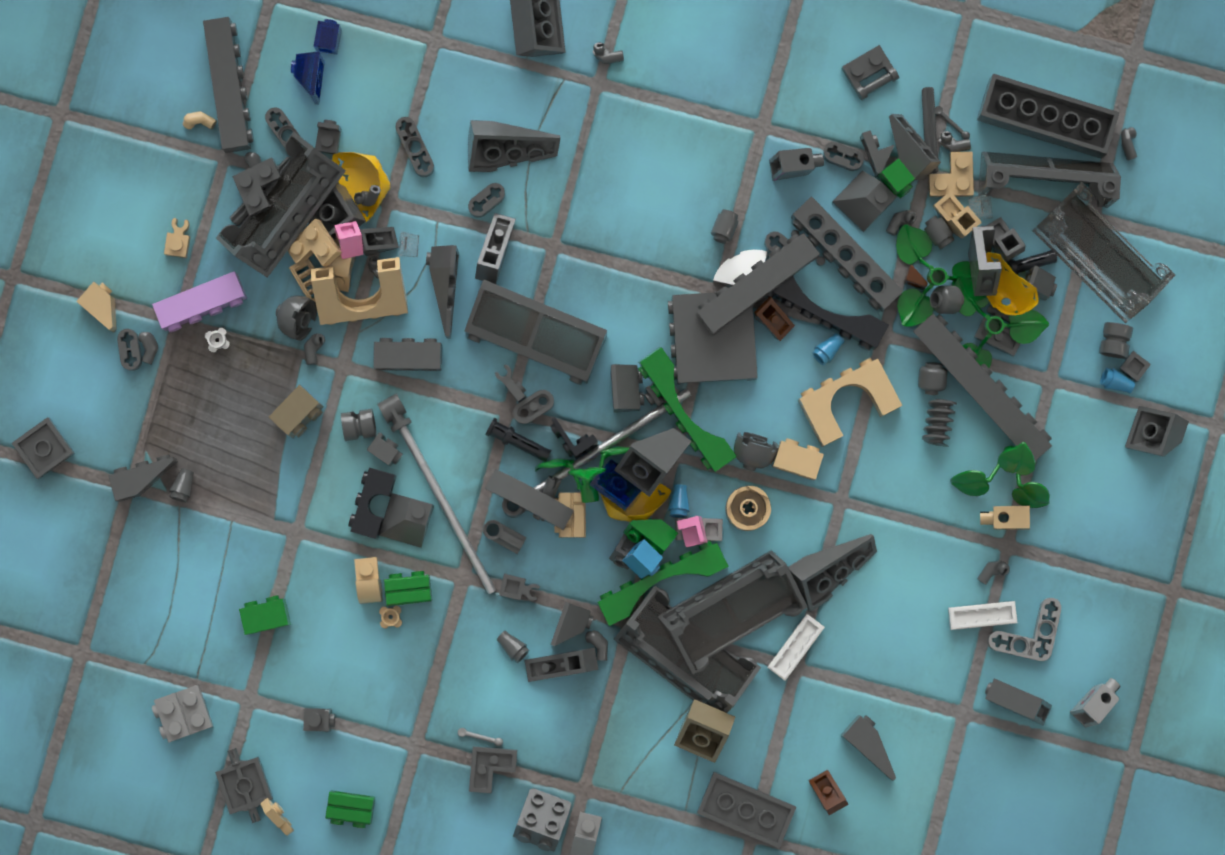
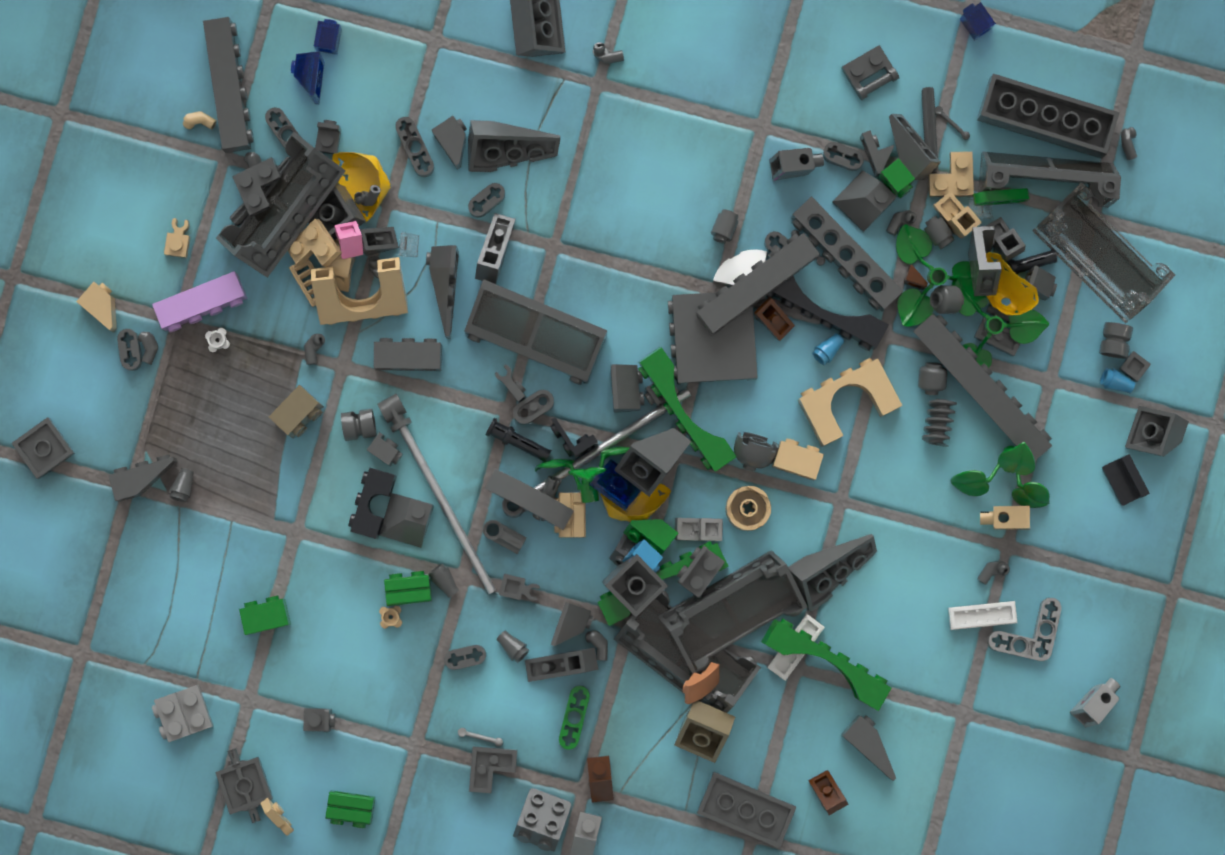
(295, 316): dark grey cylinder -> none
(367, 580): tan brick -> none
(443, 579): none -> dark grey cone
(452, 139): none -> dark grey slope
(466, 662): none -> dark grey beam
(564, 732): none -> green beam
(600, 778): none -> reddish brown slope
(634, 584): none -> dark grey slope
(679, 502): dark azure cone -> none
(692, 531): bright pink panel -> none
(700, 571): none -> dark grey bracket
(701, 684): none -> nougat slope
(864, 686): none -> green arch
(952, 144): dark grey arm -> none
(977, 20): none -> clear blue brick
(1001, 197): none -> green beam
(1018, 701): dark grey slope -> none
(1125, 480): none -> black panel

